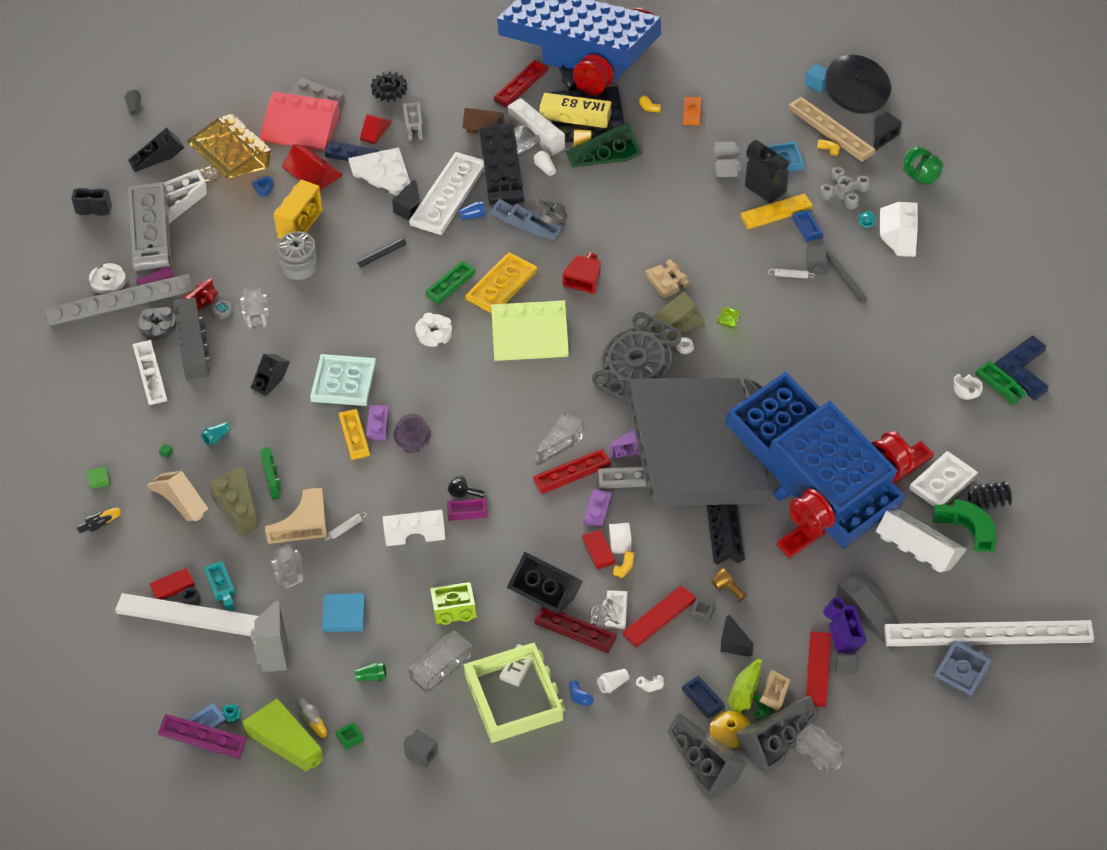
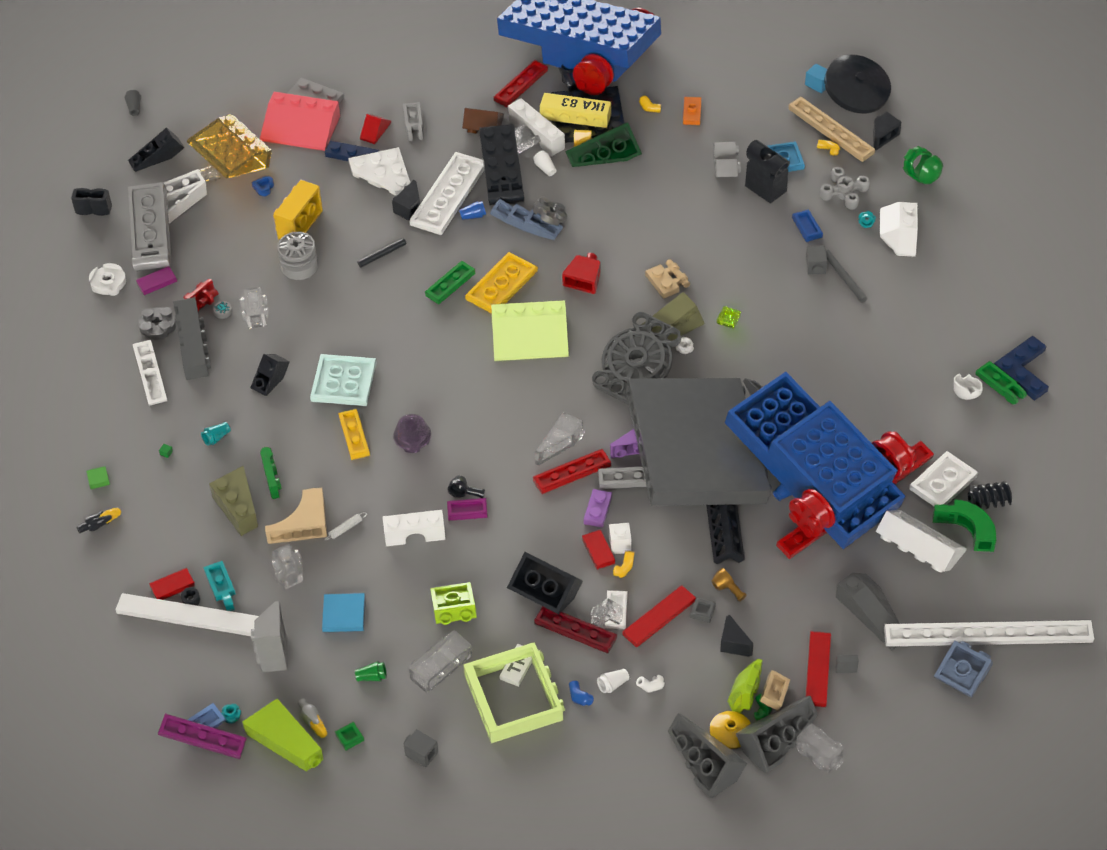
(118, 300): light grey plate -> none
(180, 493): tan arch -> none
(310, 167): red slope -> none
(377, 422): medium lavender plate -> none
(390, 86): black gear -> none
(433, 321): white plate -> none
(703, 697): dark blue tile -> none
(775, 211): yellow plate -> none
(791, 273): white piece -> none
(845, 626): dark purple hinge -> none

